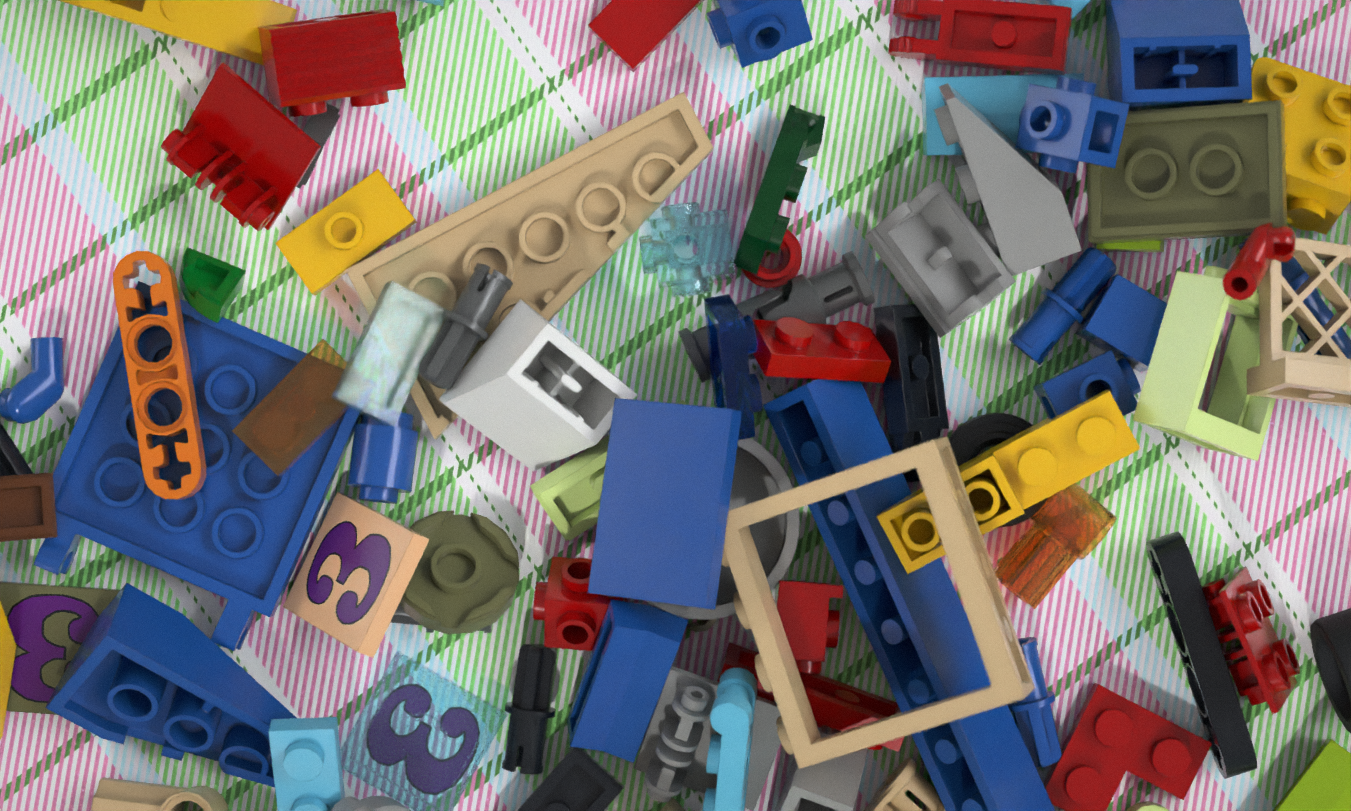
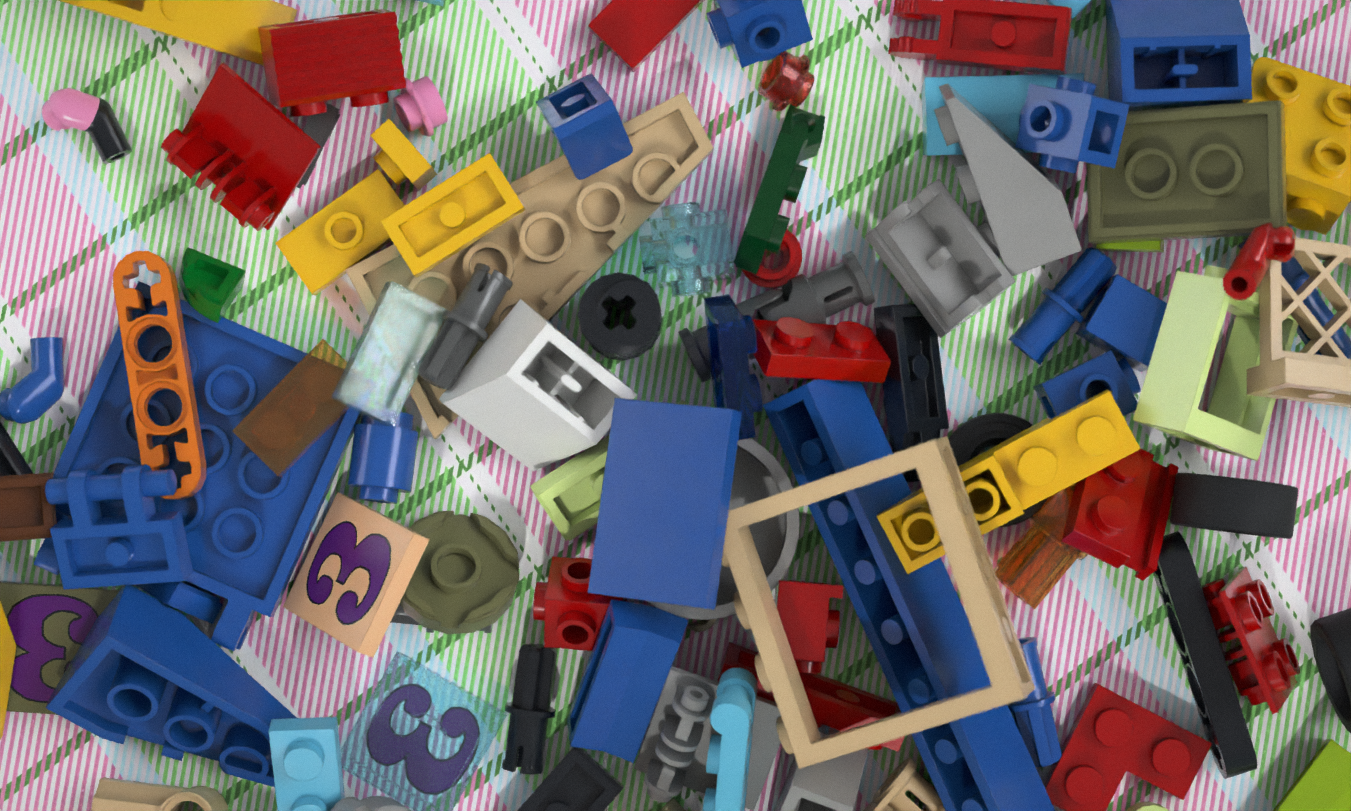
(88, 113): none -> arm
(119, 548): none -> blue plate
(185, 598): none -> blue tile
(400, 157): none -> yellow plate
(420, 106): none -> bright pink plate
(452, 215): none -> yellow plate
(586, 126): none -> blue slope
(620, 291): none -> black piece
(786, 80): none -> clear red plate
(1123, 512): none -> red plate
(1234, 505): none -> black tyre

